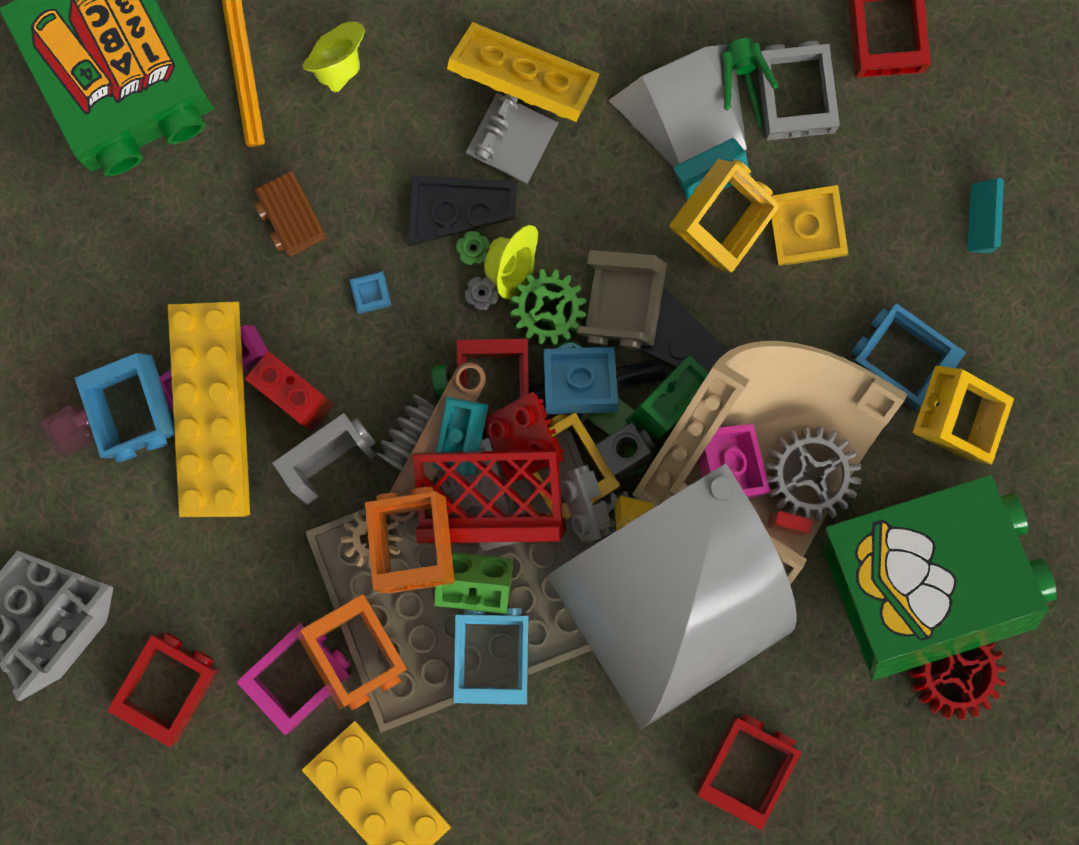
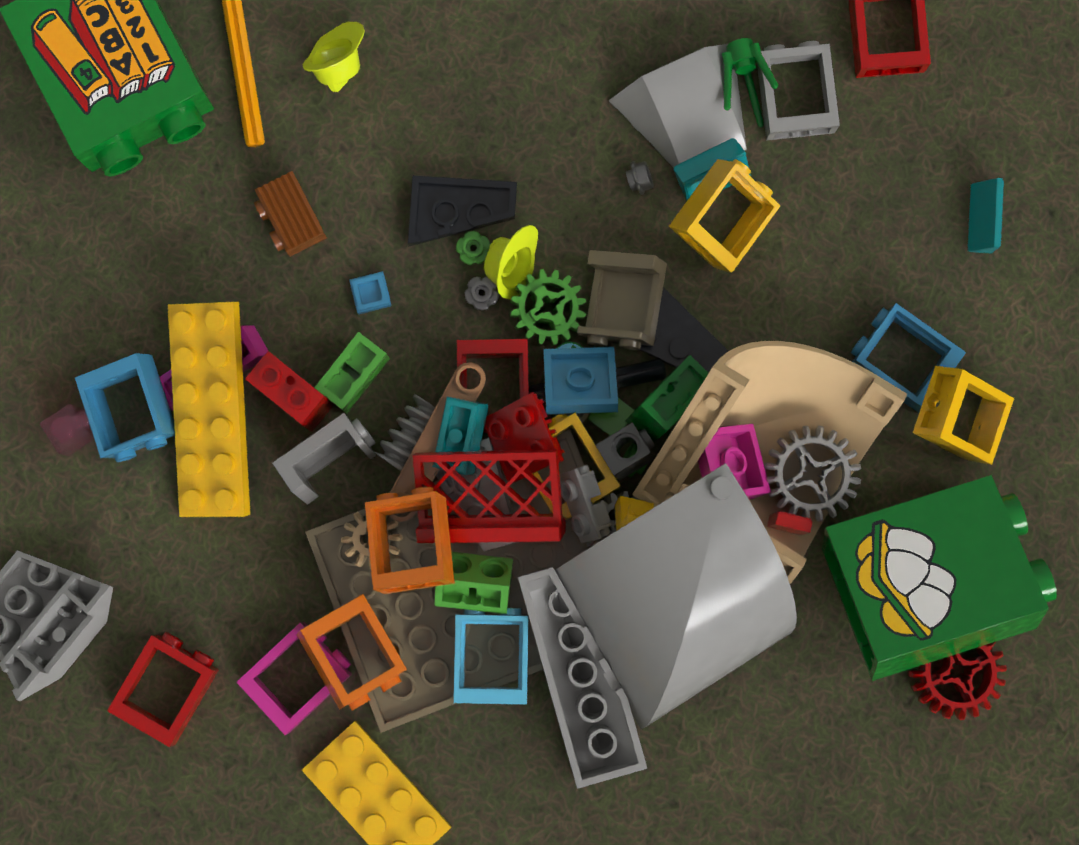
(352, 372): none -> bright green brick
(440, 378): green tile -> none
(512, 137): light grey hinge -> none
(523, 71): yellow plate -> none
(583, 688): none -> light grey wedge
(639, 177): none -> flat silver plate
(747, 813): red window -> none
(809, 226): yellow plate -> none

